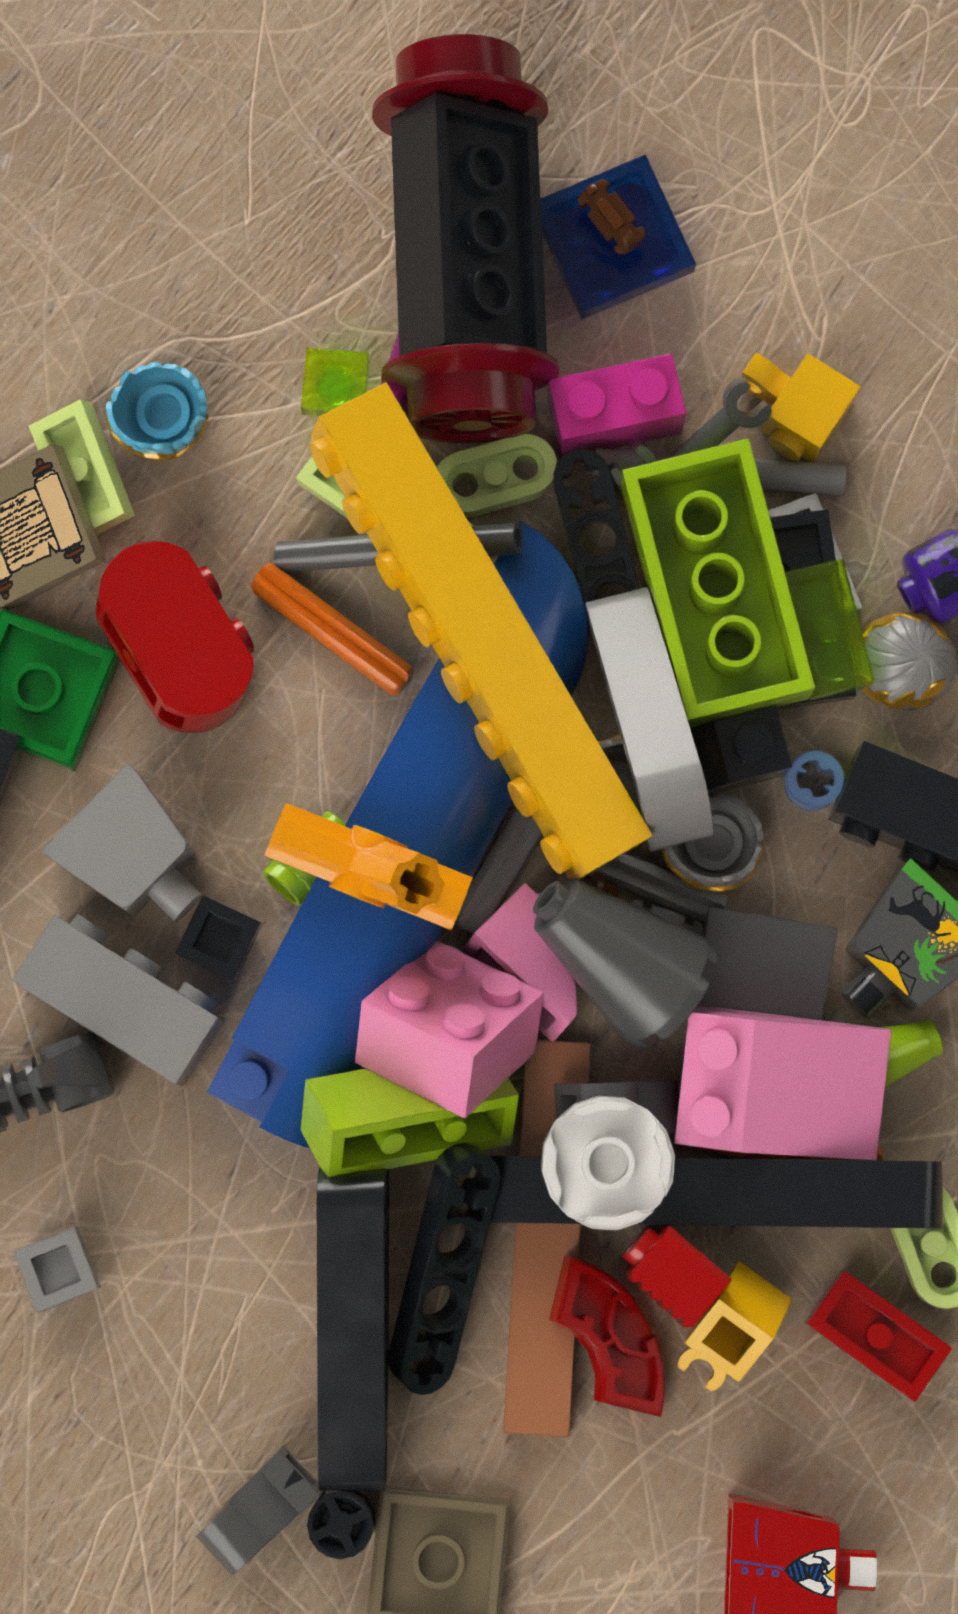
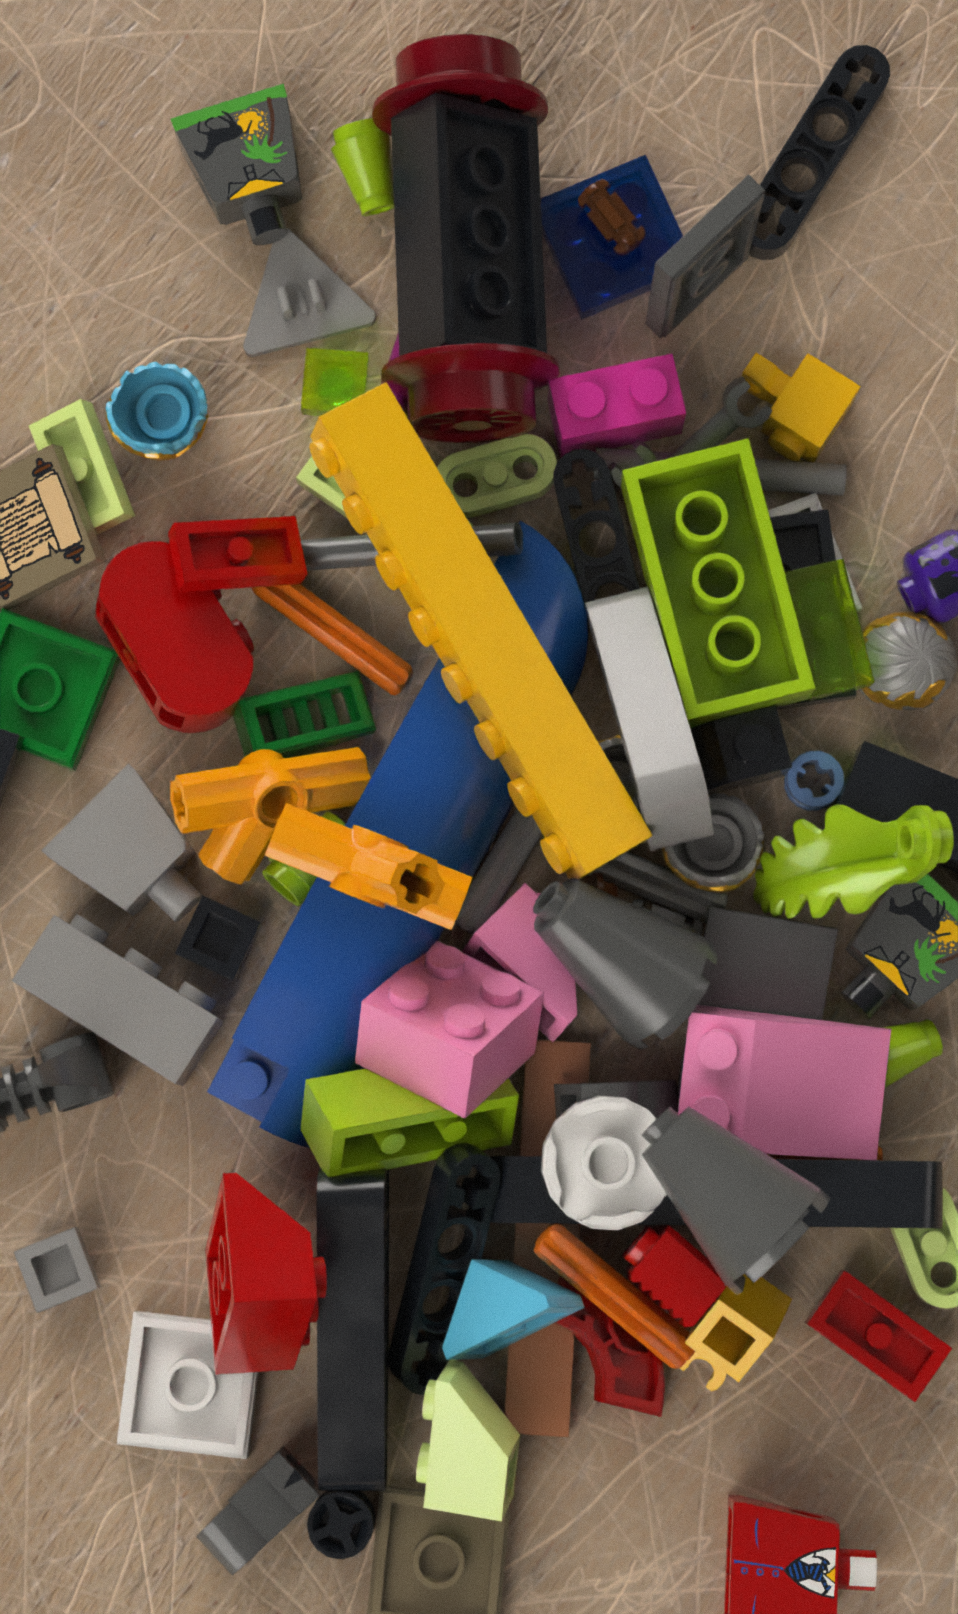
(175, 1396): none -> white tile
(237, 553): none -> red plate
(244, 160): none -> dark grey torso
(248, 799): none -> light orange piece
(259, 1281): none -> red slope
(297, 698): none -> green slope
(301, 301): none -> light grey piece
(366, 164): none -> lime cone
(470, 1450): none -> yellowish green slope
(503, 1306): none -> medium azure slope
(614, 1295): none -> orange axle
(704, 257): none -> dark grey tile
(729, 1194): none -> dark grey cone
(817, 154): none -> black beam
(850, 860): none -> lime plant

